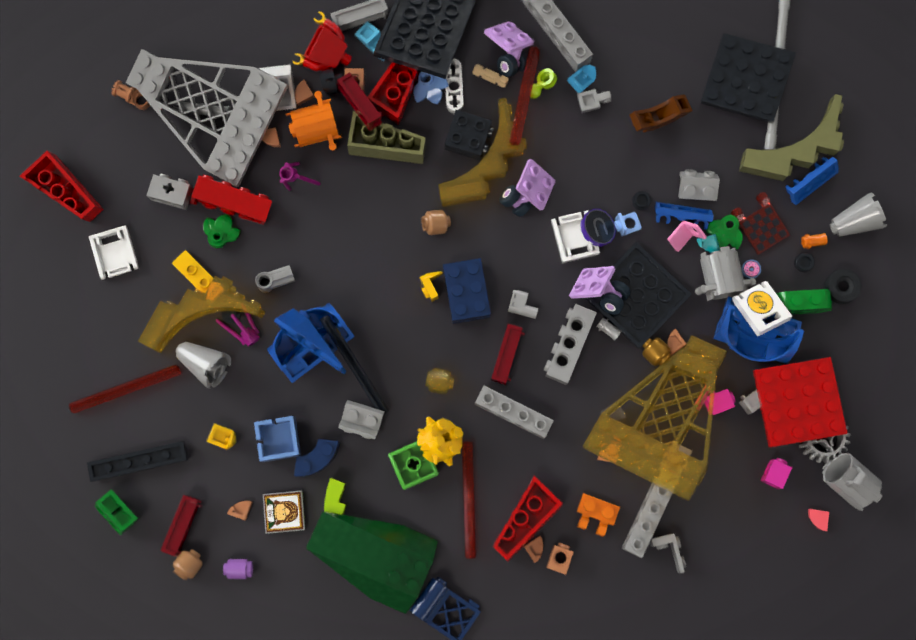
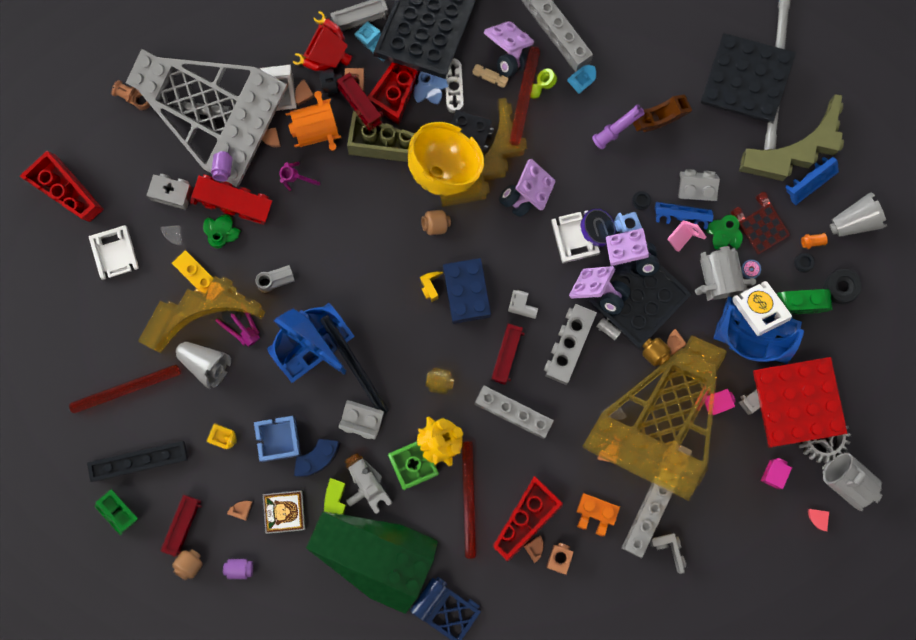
(172, 234): none -> clear tile
(221, 166): none -> medium lavender brick
(368, 482): none -> light grey piece
(444, 159): none -> yellow rock
(590, 100): light grey plate -> none
(612, 131): none -> medium lavender pin
(631, 247): none -> lavender plate
(709, 244): teal tile -> none

